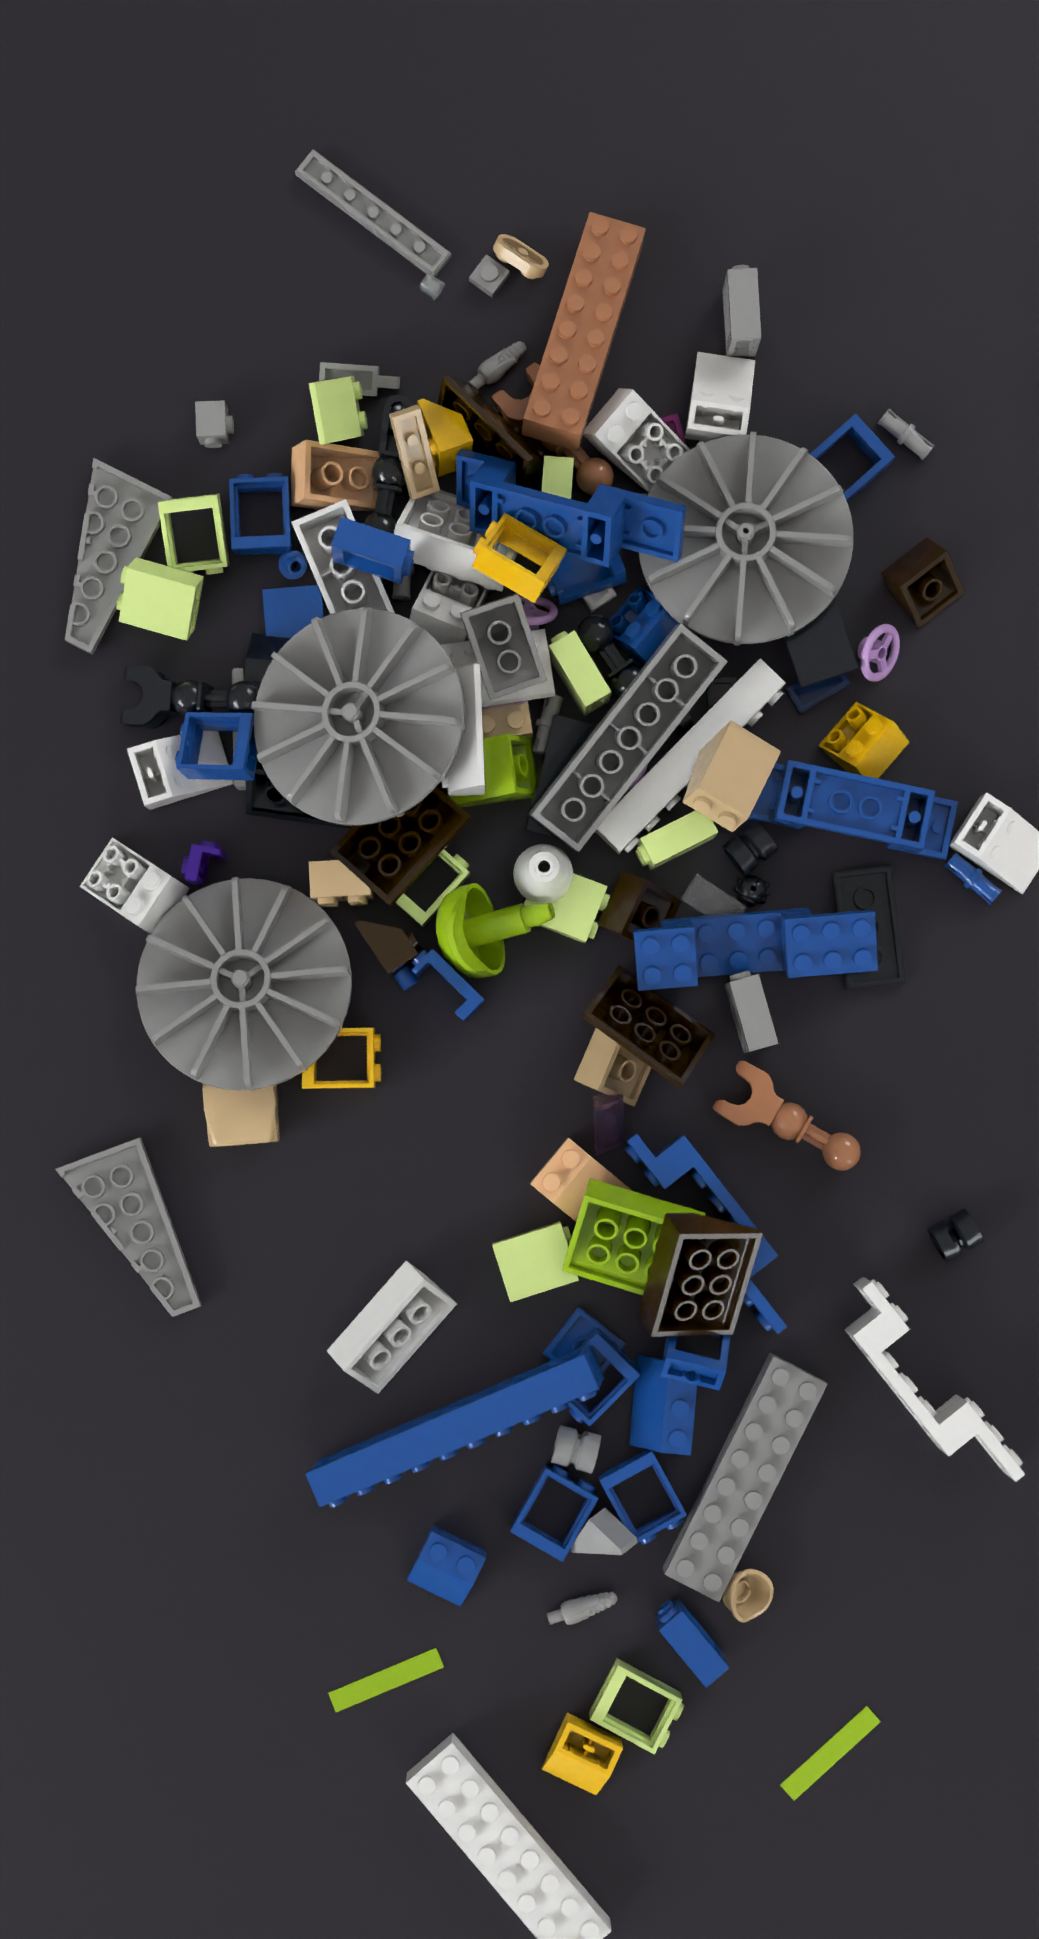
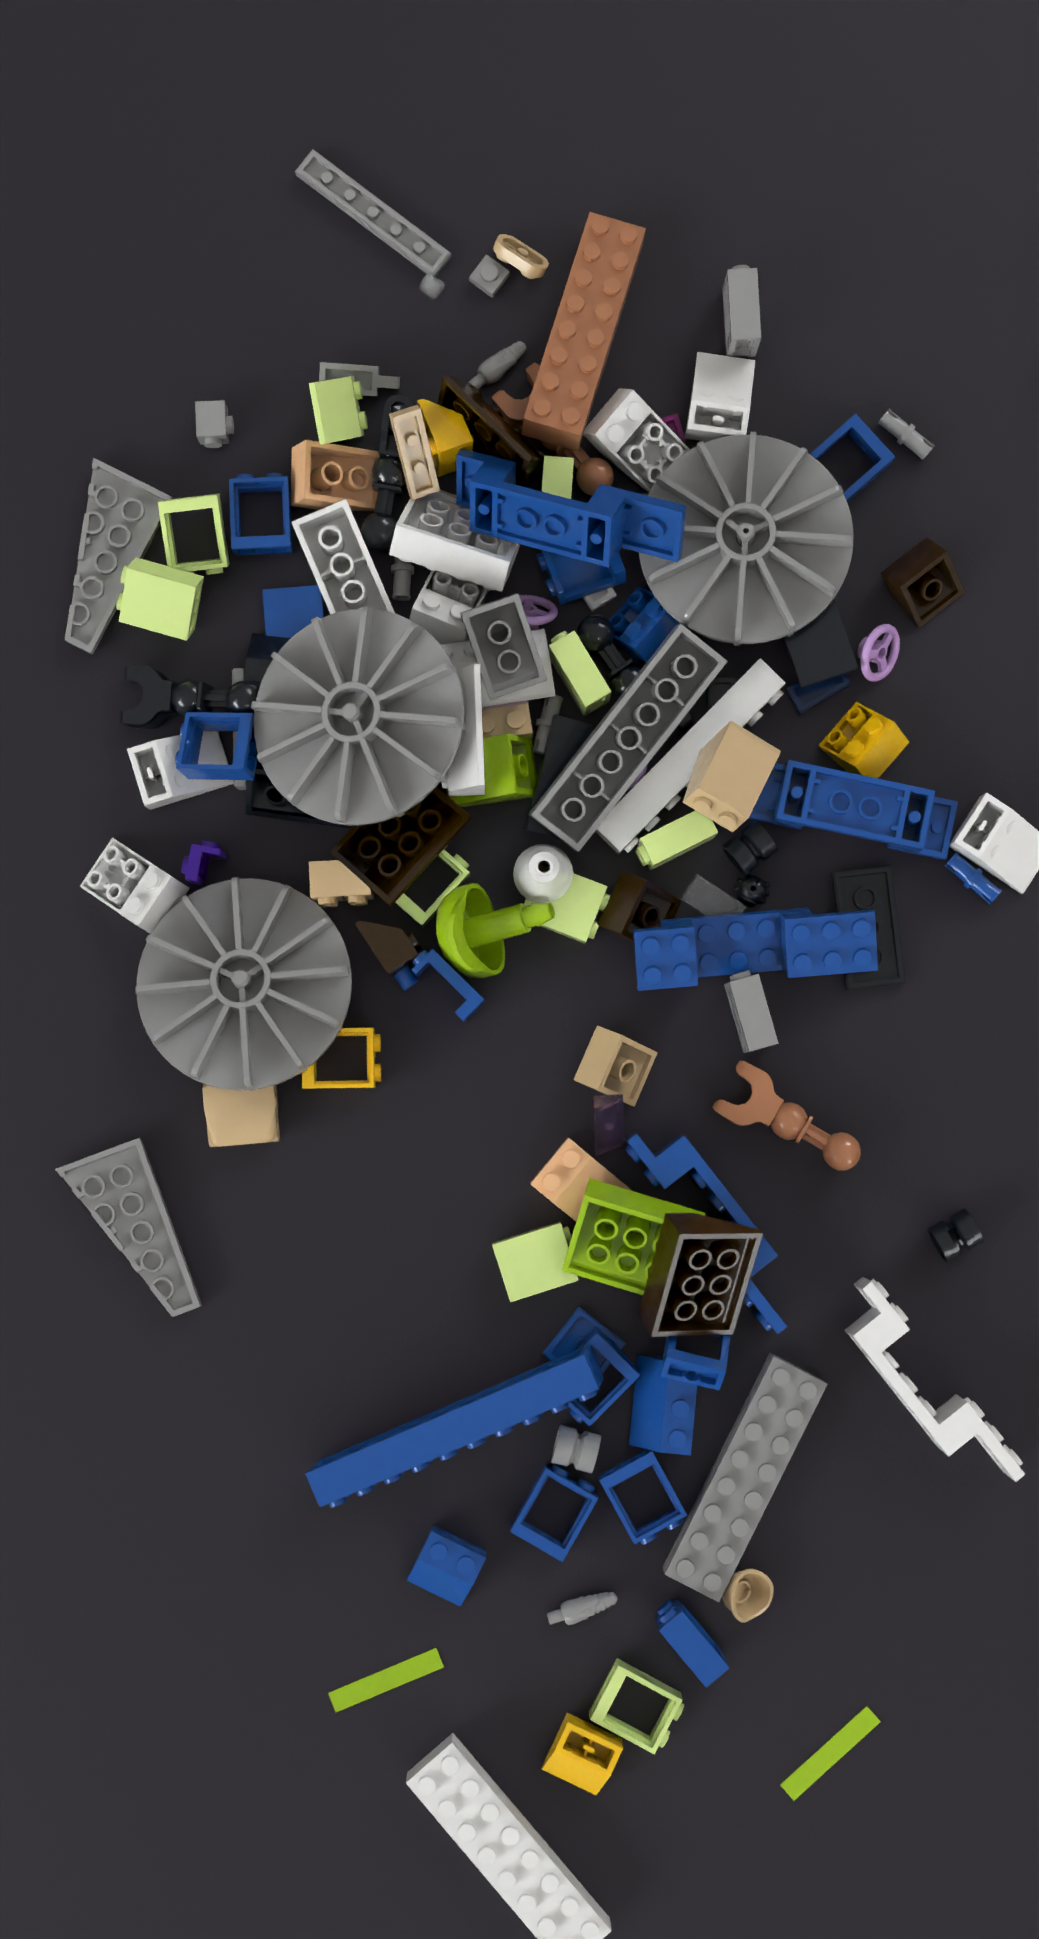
(287, 559): blue plate -> none
(372, 550): blue window -> none
(391, 1327): white slope -> none
(525, 542): yellow window -> none
(604, 1536): light grey slope -> none
(649, 1027): dark brown slope -> none

